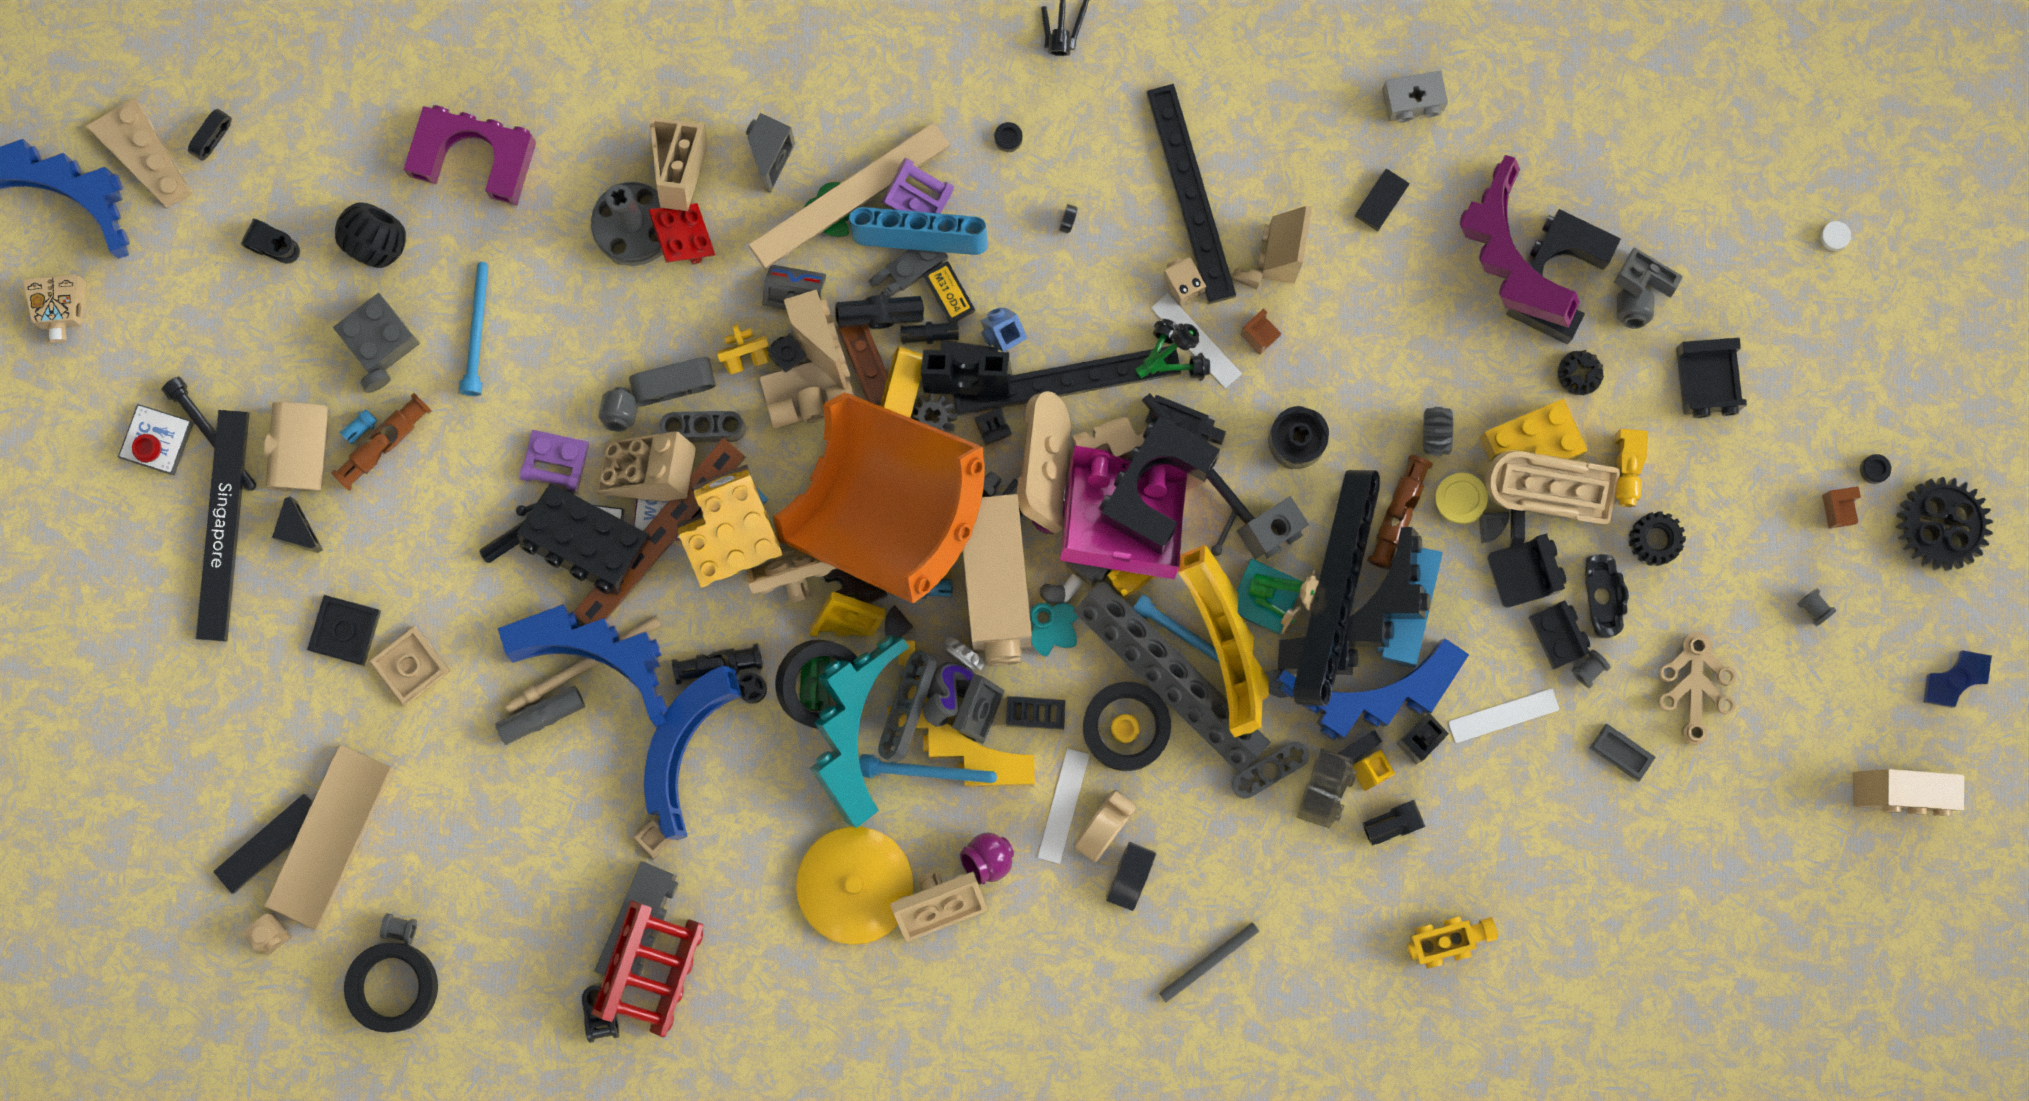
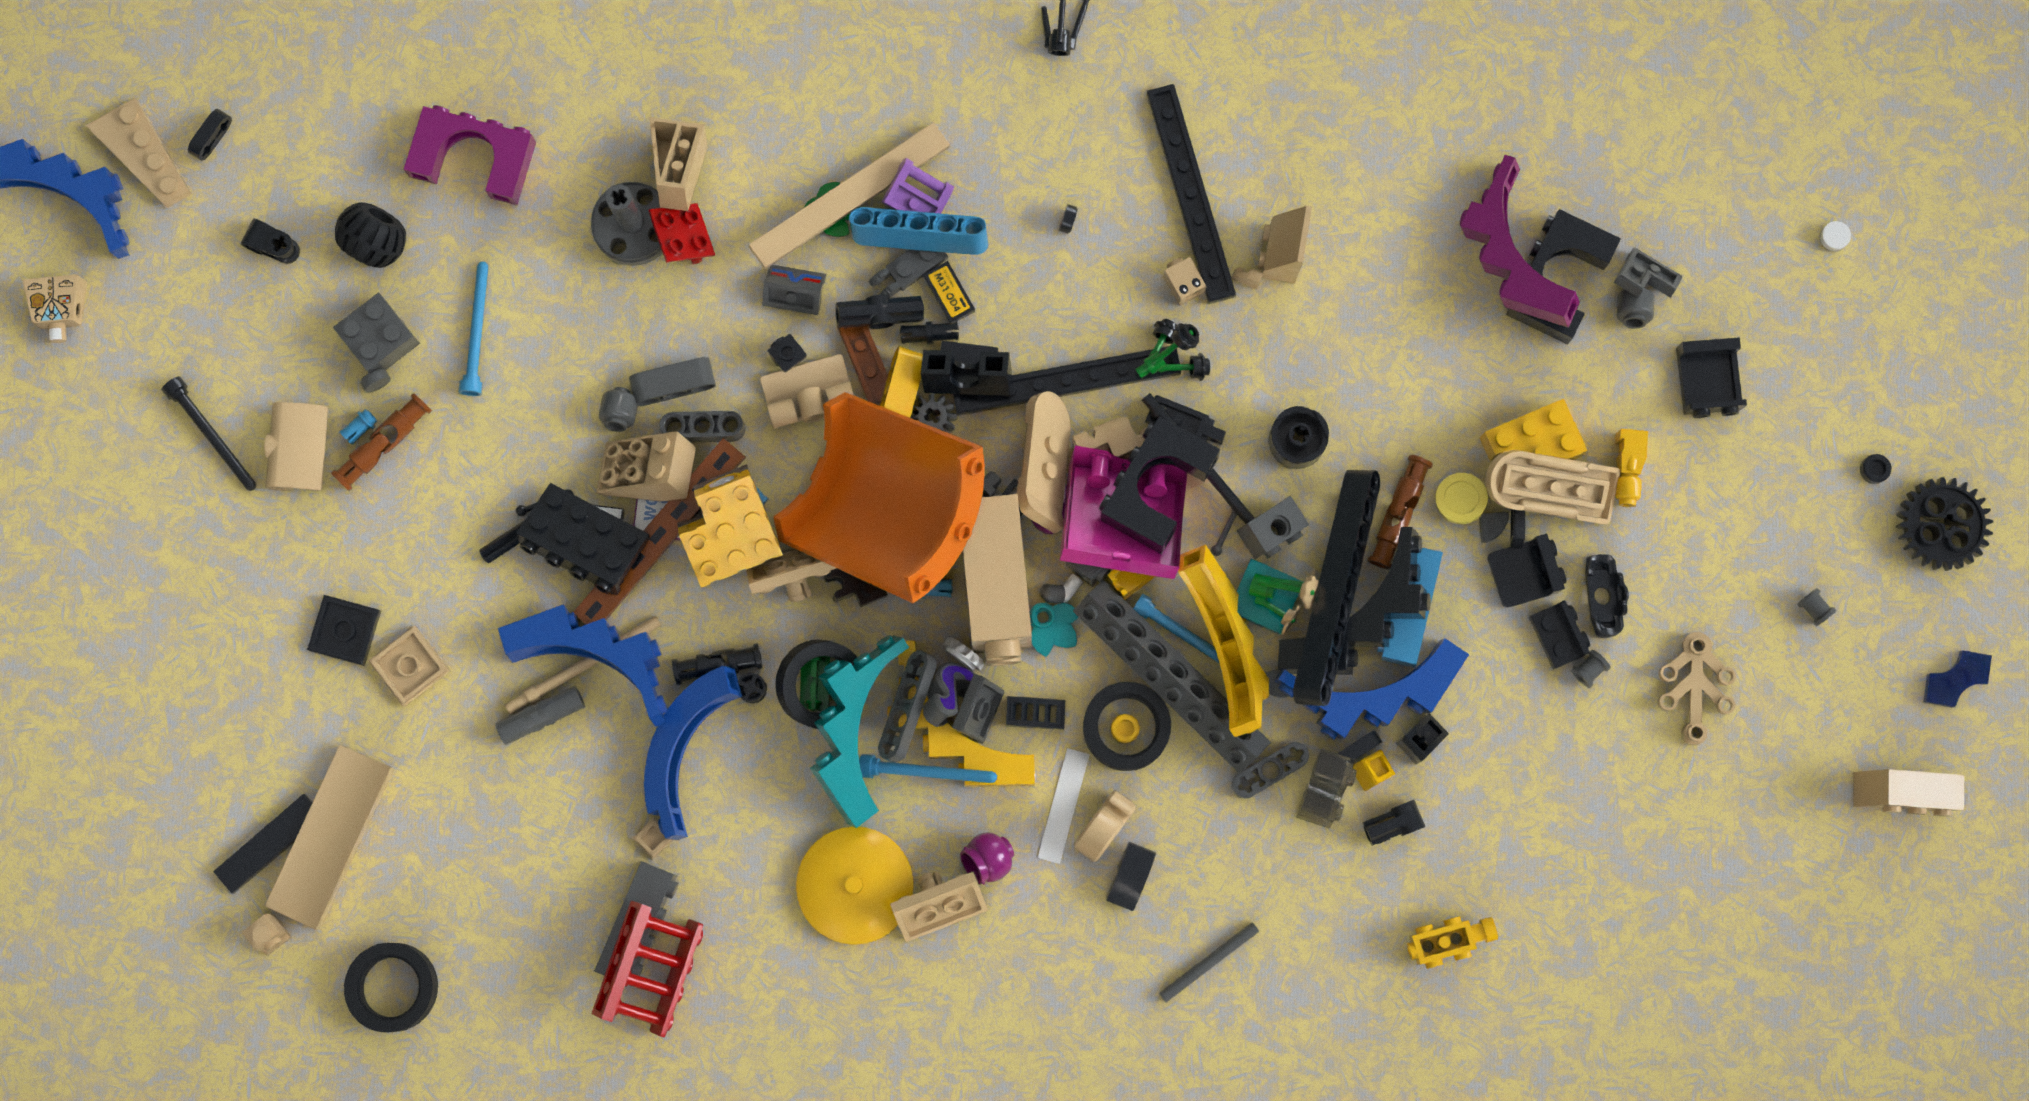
(146, 448): red plate -> none
(170, 431): white tile -> none
(222, 525): black tile -> none
(294, 527): black slope -> none
(398, 928): dark grey bush -> none
(556, 451): medium lavender plate -> none
(592, 1021): black piece -> none
(731, 355): yellow hips -> none
(771, 147): dark grey slope -> none
(817, 334): tan slope -> none
(847, 617): yellow wing -> none
(896, 623): black tile -> none
(993, 426): black tile -> none
(1002, 329): medium blue brick -> none
(1008, 137): black tile -> none
(1220, 365): white sticker -> none
(1260, 332): dark orange panel -> none
(1382, 199): black tile -> none
(1426, 87): light grey brick -> none
(1437, 431): dark grey gear -> none
(1504, 715): white sticker -> none
(1576, 384): black gear -> none
(1622, 752): dark grey tile -> none
(1645, 551): black tyre -> none
(1841, 507): dark orange panel -> none

